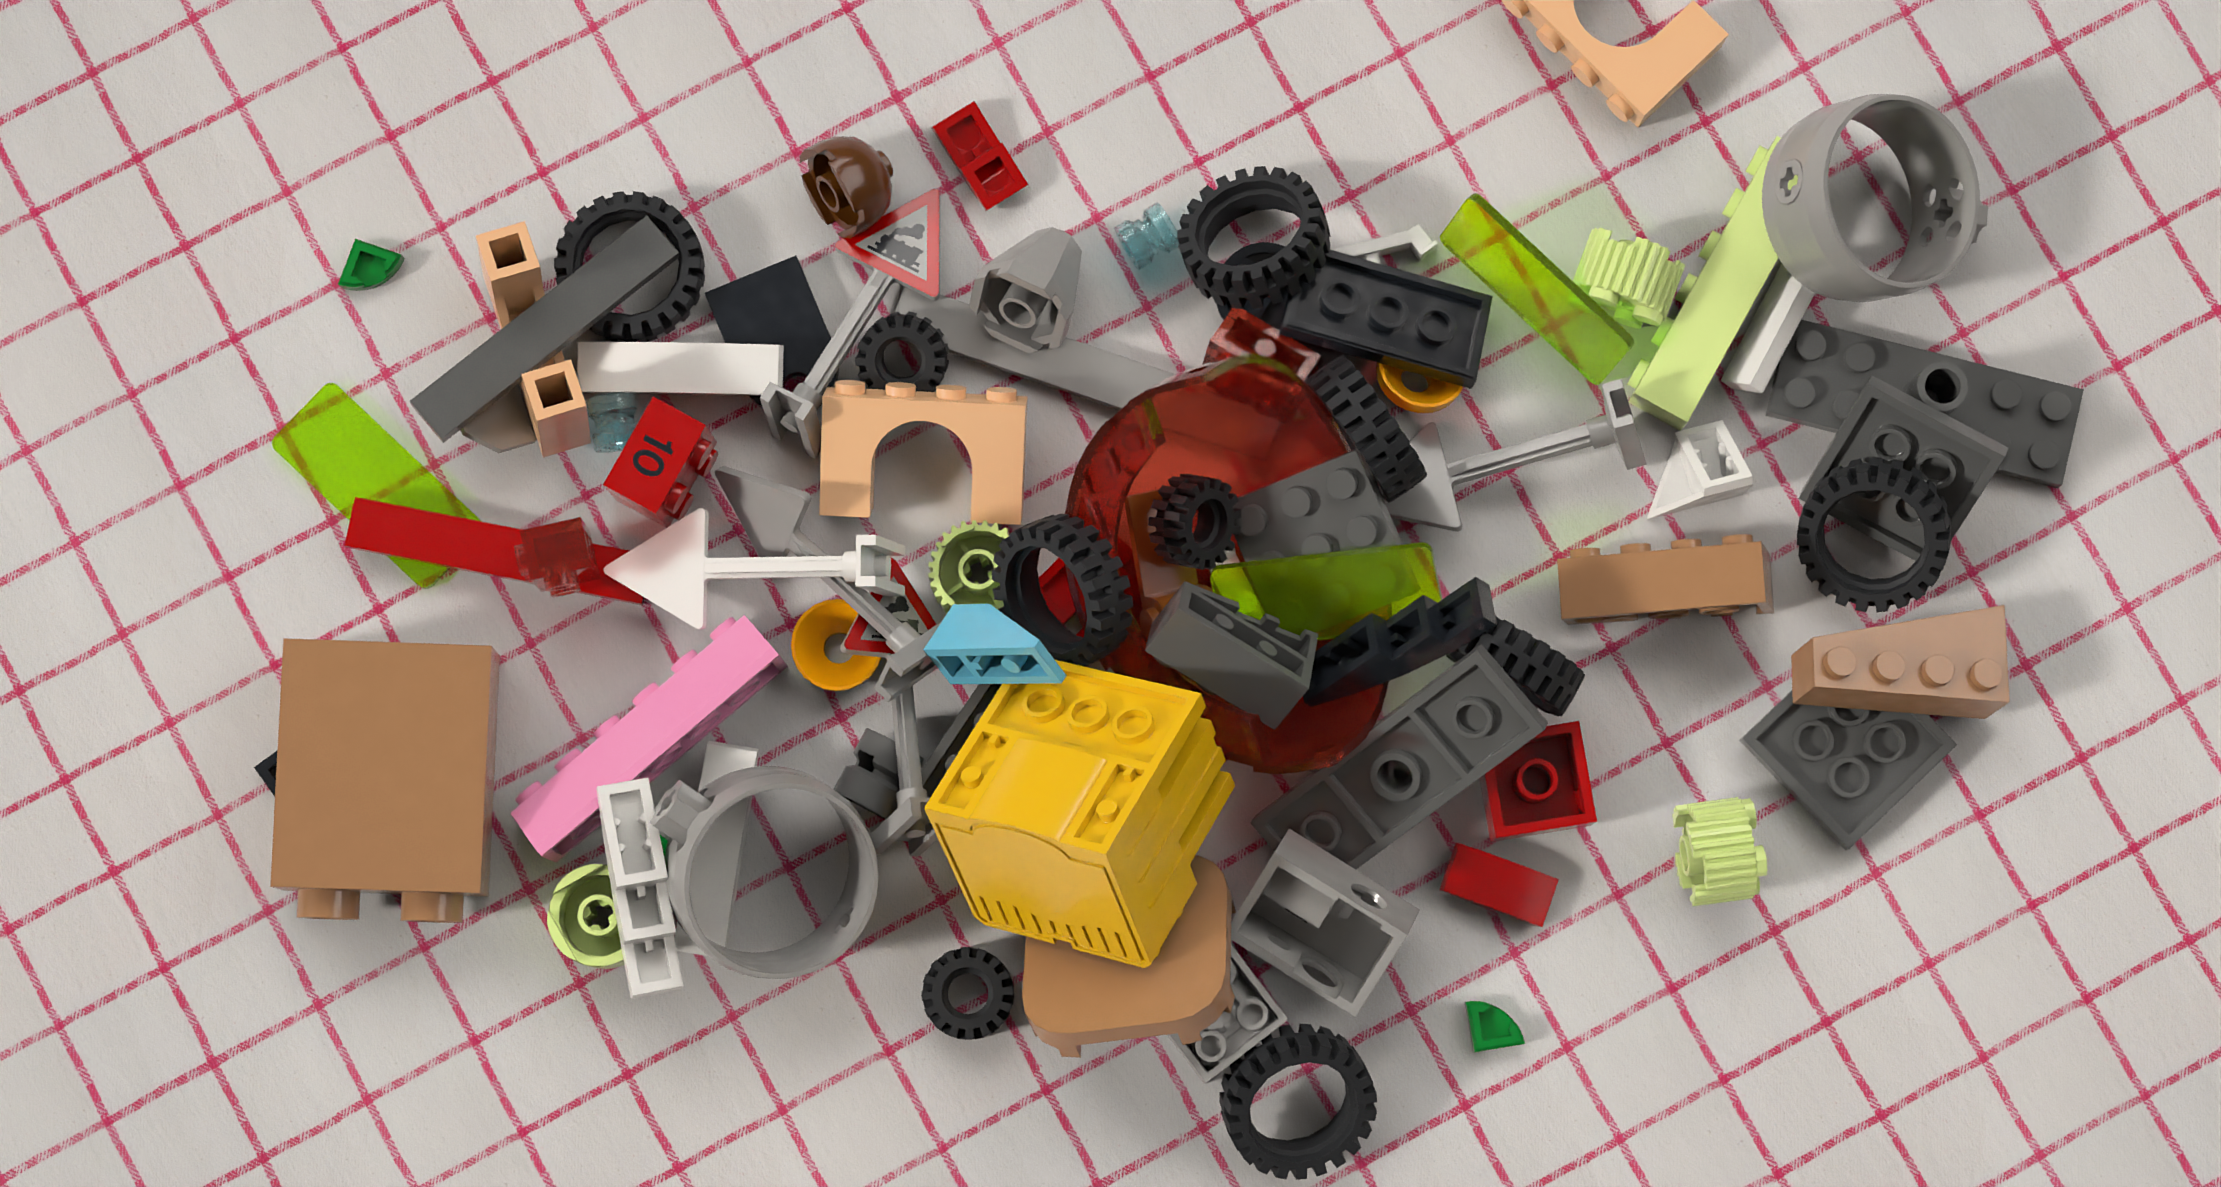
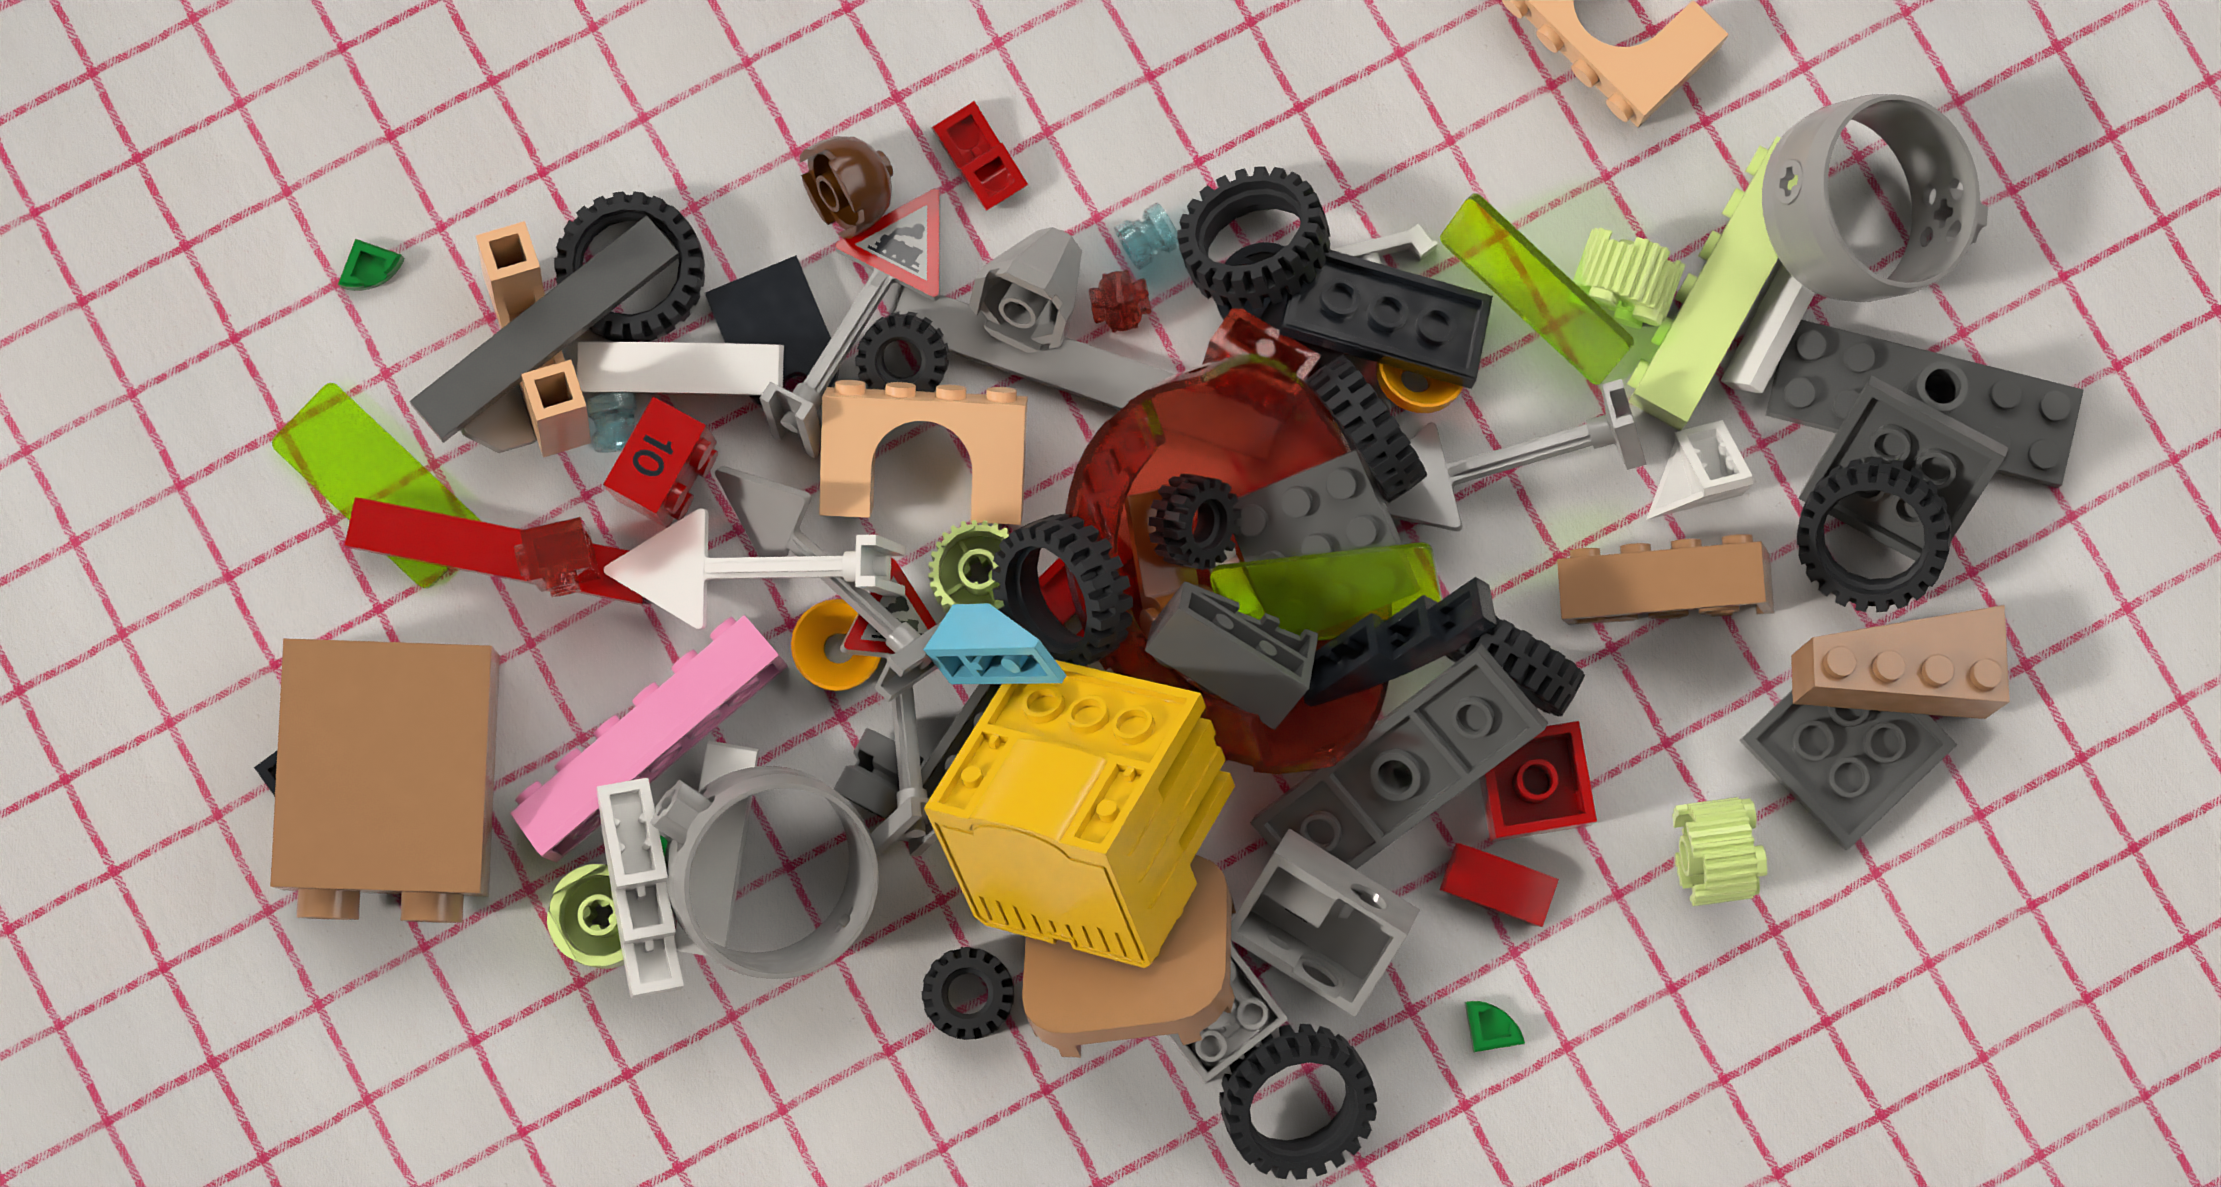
(1120, 301): none -> clear red gear

